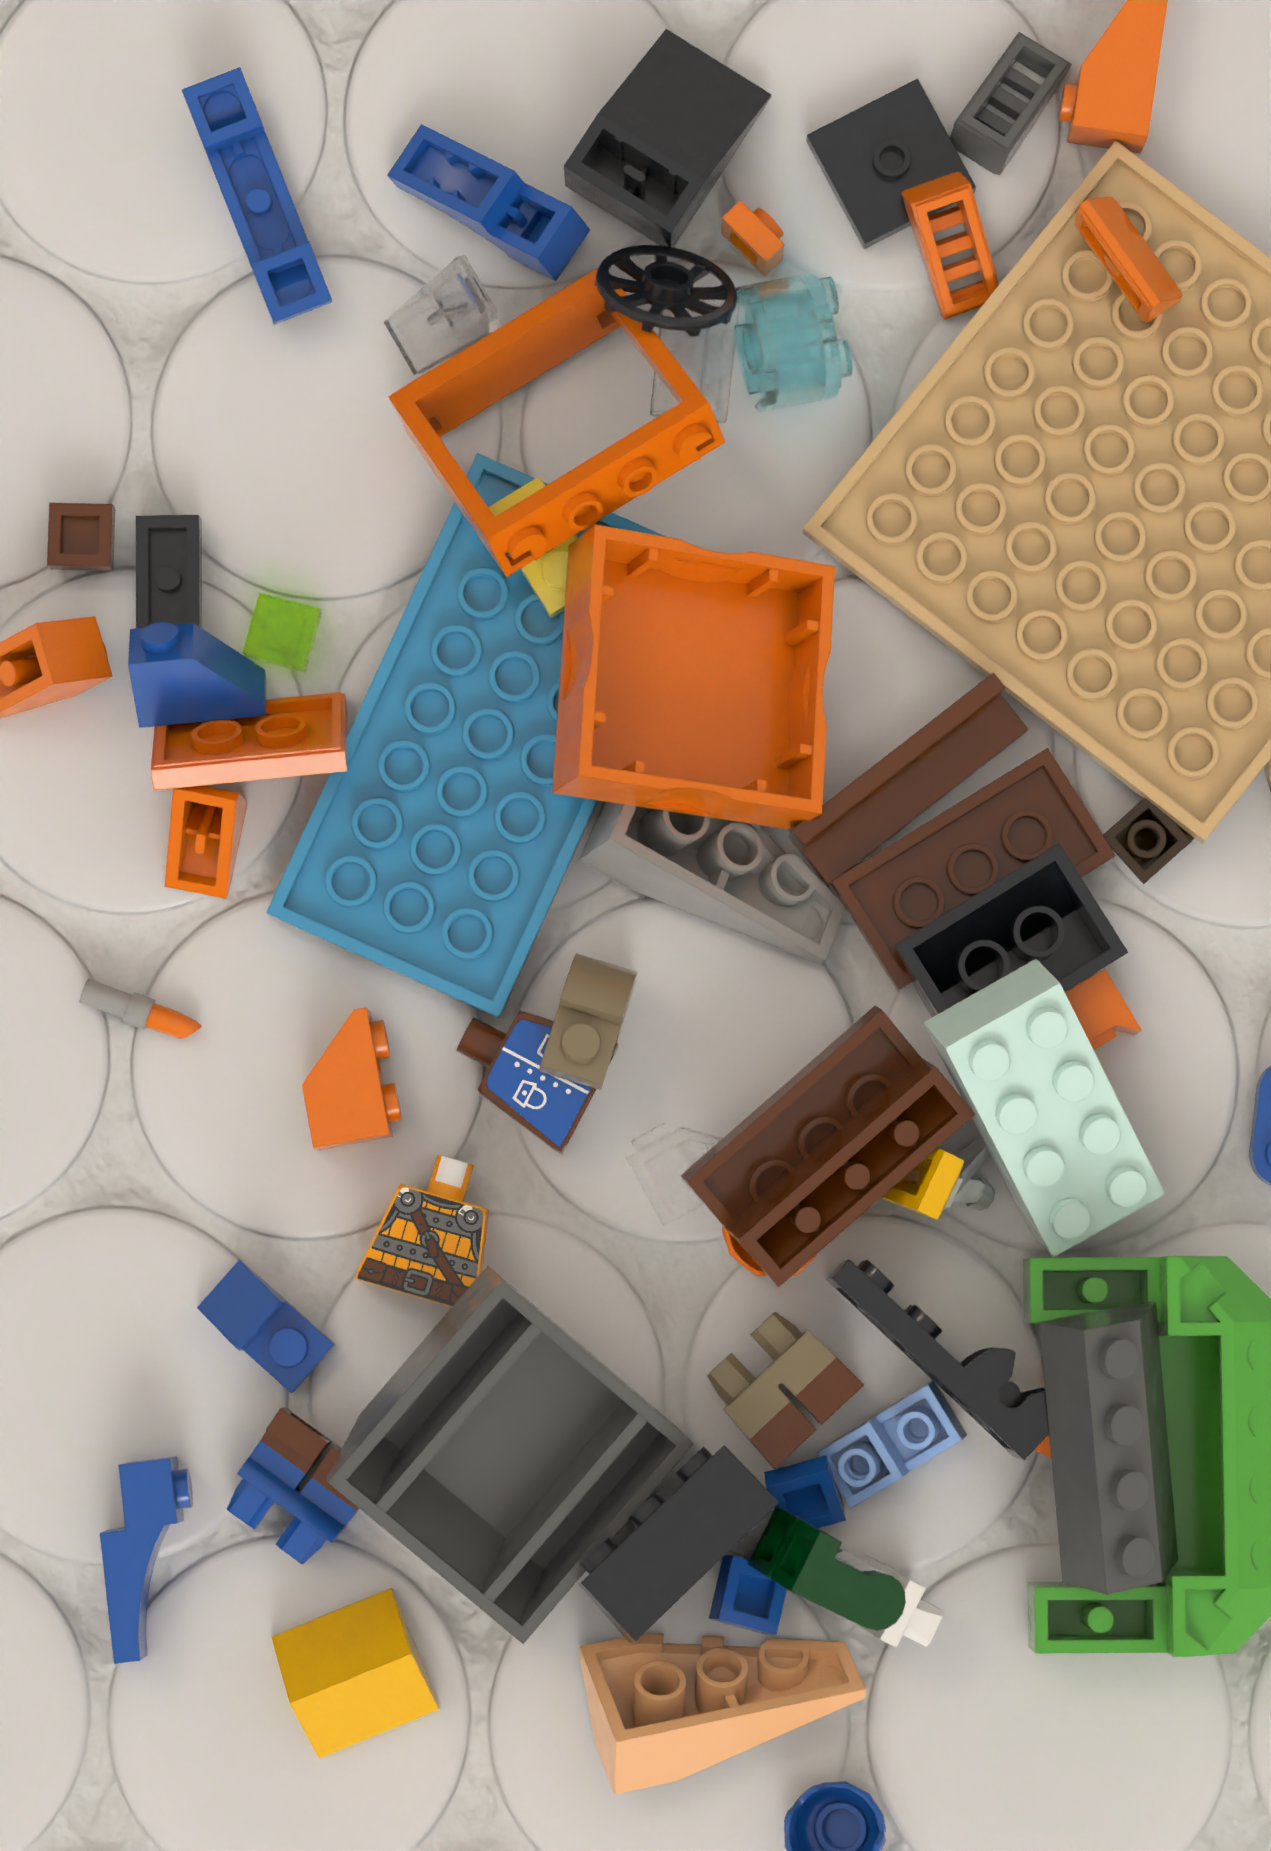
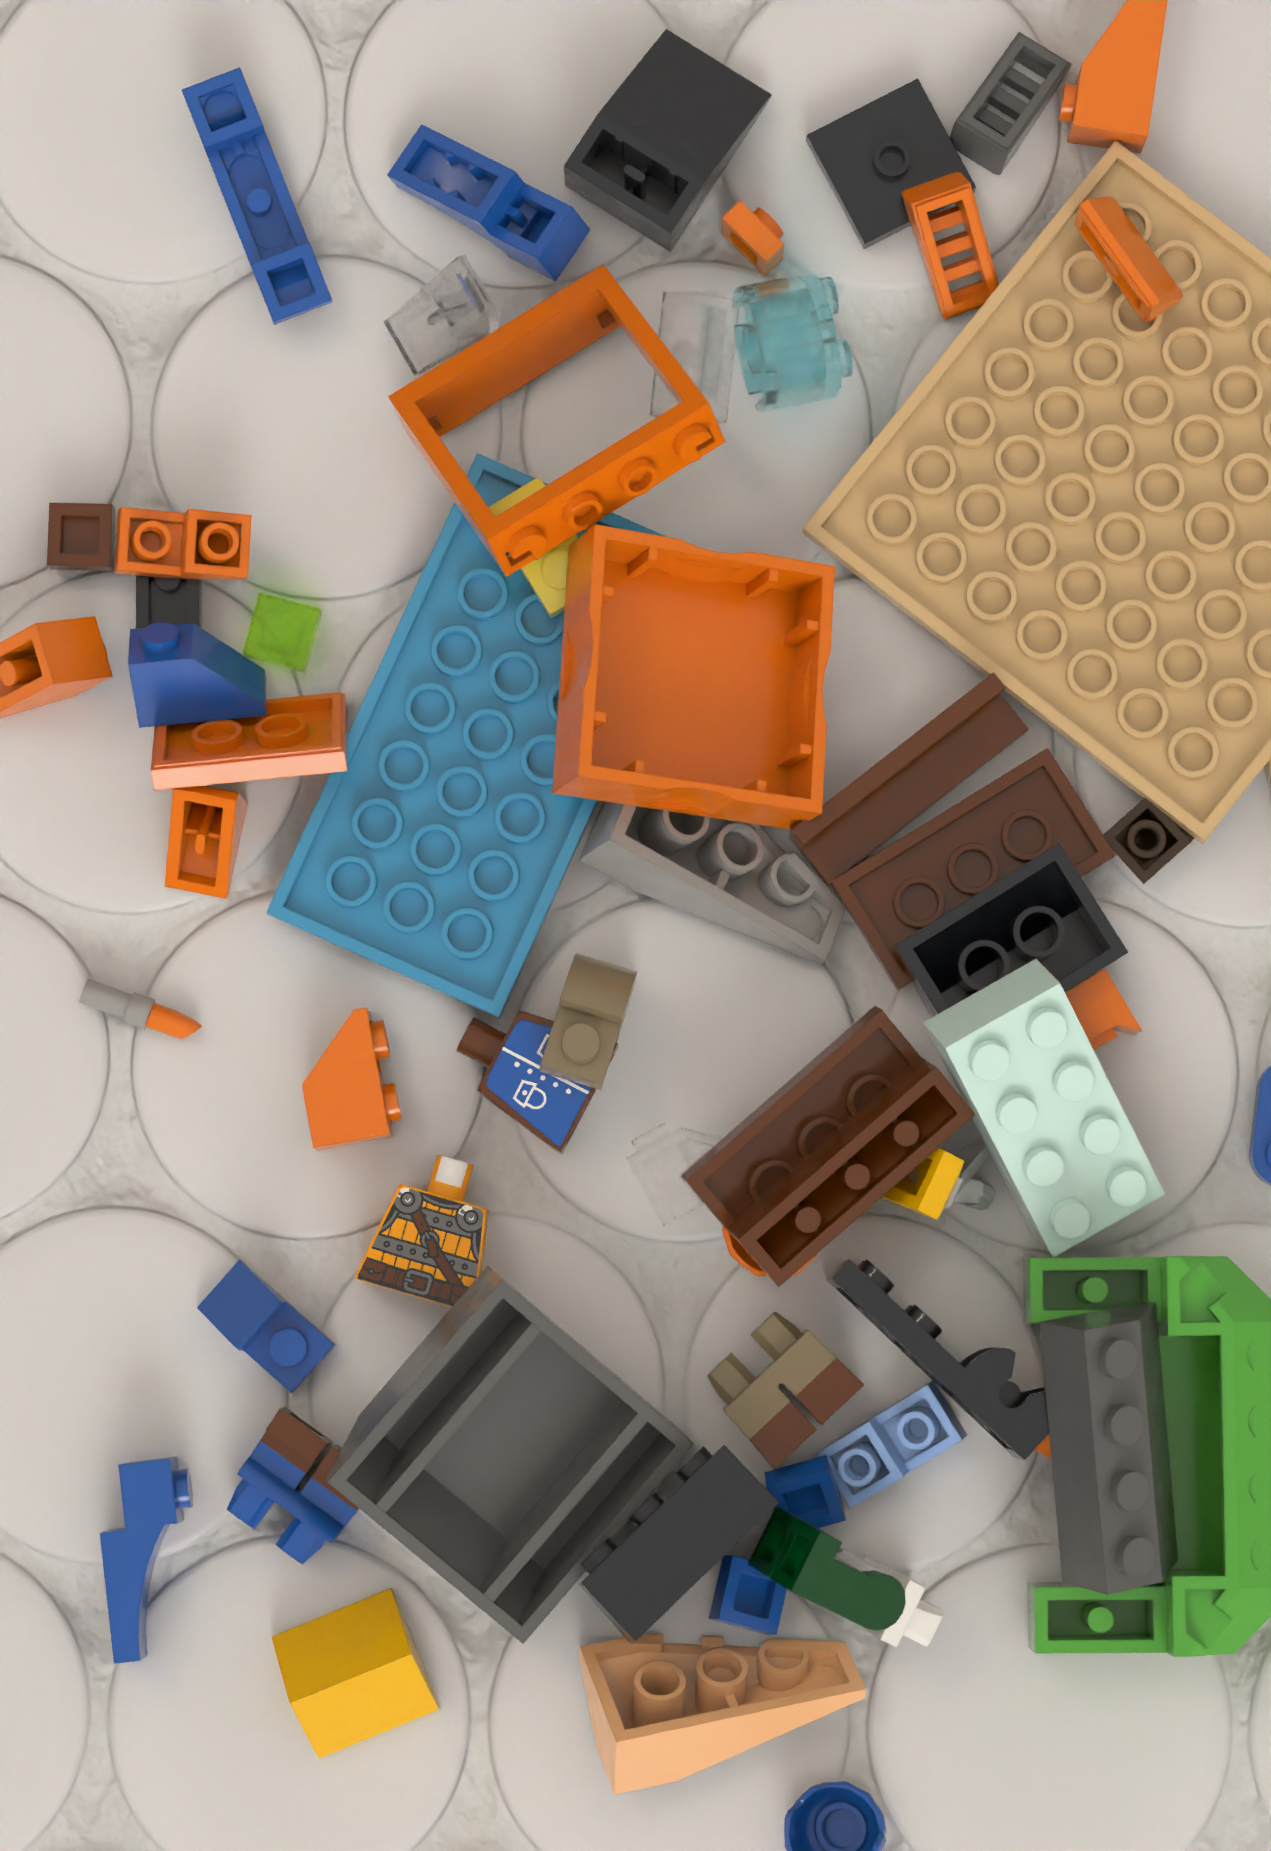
(182, 544): none -> orange slope
(666, 288): black wheel -> none

